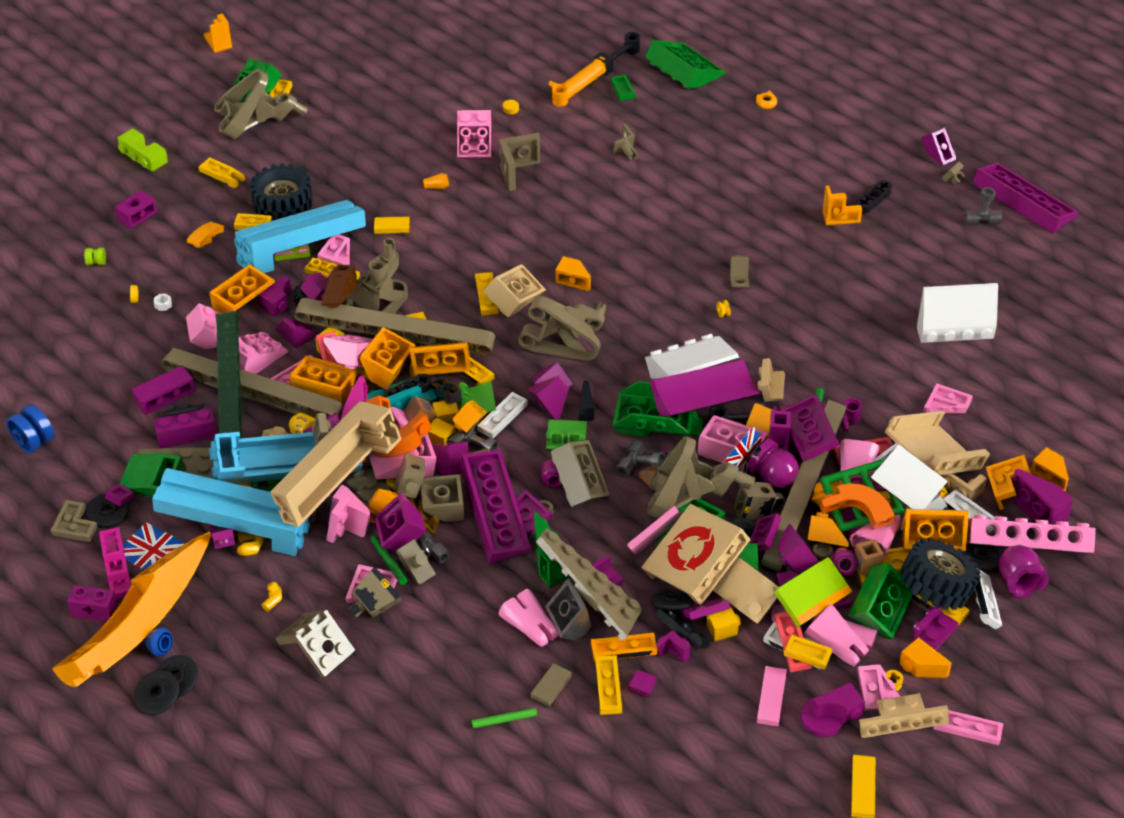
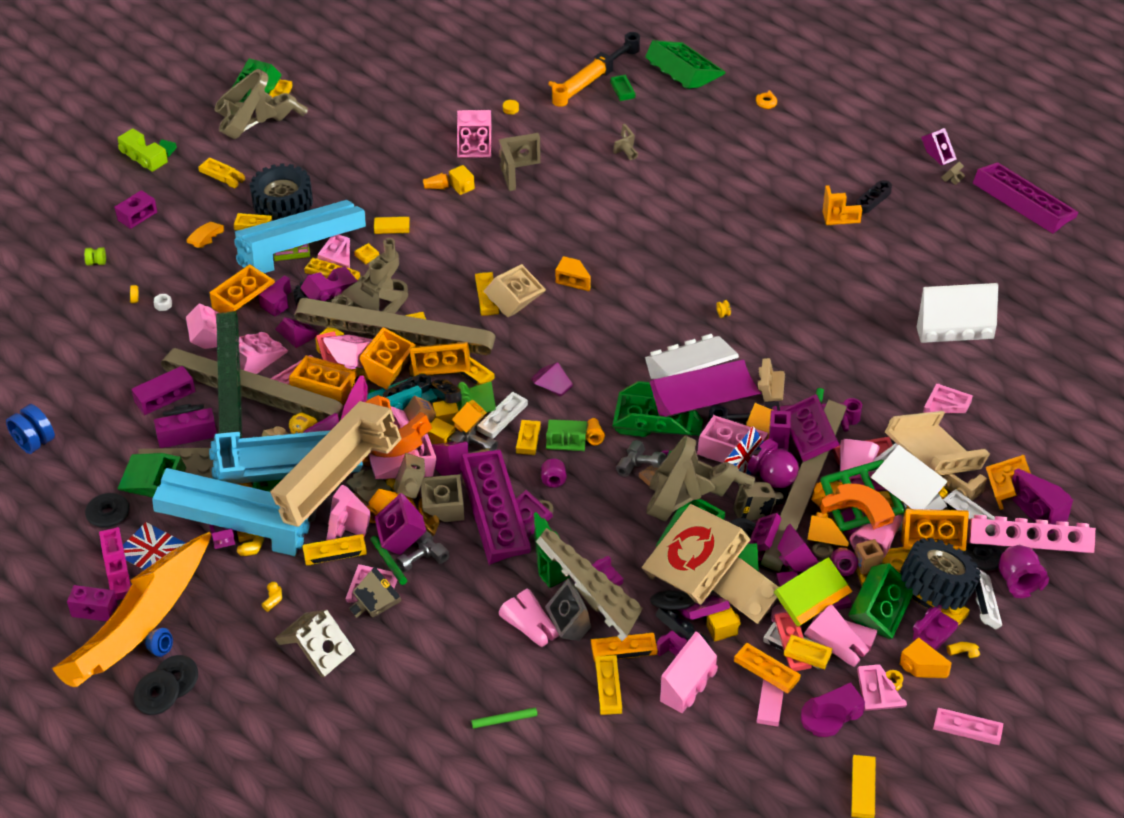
(71, 525): dark tan plate -> none
(119, 495): magenta tile -> none
(169, 146): none -> green tile
(219, 34): light orange panel -> none
(320, 427): dark tan plate -> none
(334, 549): none -> yellow plate
(340, 285): reddish brown slope -> none
(366, 253): none -> yellow tile
(415, 562): dark tan tile -> none
(461, 179): none -> yellow brick
(528, 437): none -> yellow plate
(550, 395): magenta slope -> none
(551, 685): dark tan tile -> none
(573, 322): dark tan connector -> none
(579, 473): dark tan slope -> none
(586, 405): black slope -> none
(594, 432): none -> light orange cone
(642, 683): magenta tile -> none
(654, 531): bright pink tile -> none
(688, 674): none -> bright pink slope
(739, 271): dark tan bracket -> none
(767, 668): none -> light orange plate
(901, 715): tan bracket -> none
(960, 647): none -> yellow arm
(984, 213): flat silver bar -> none
(1050, 467): light orange slope -> none

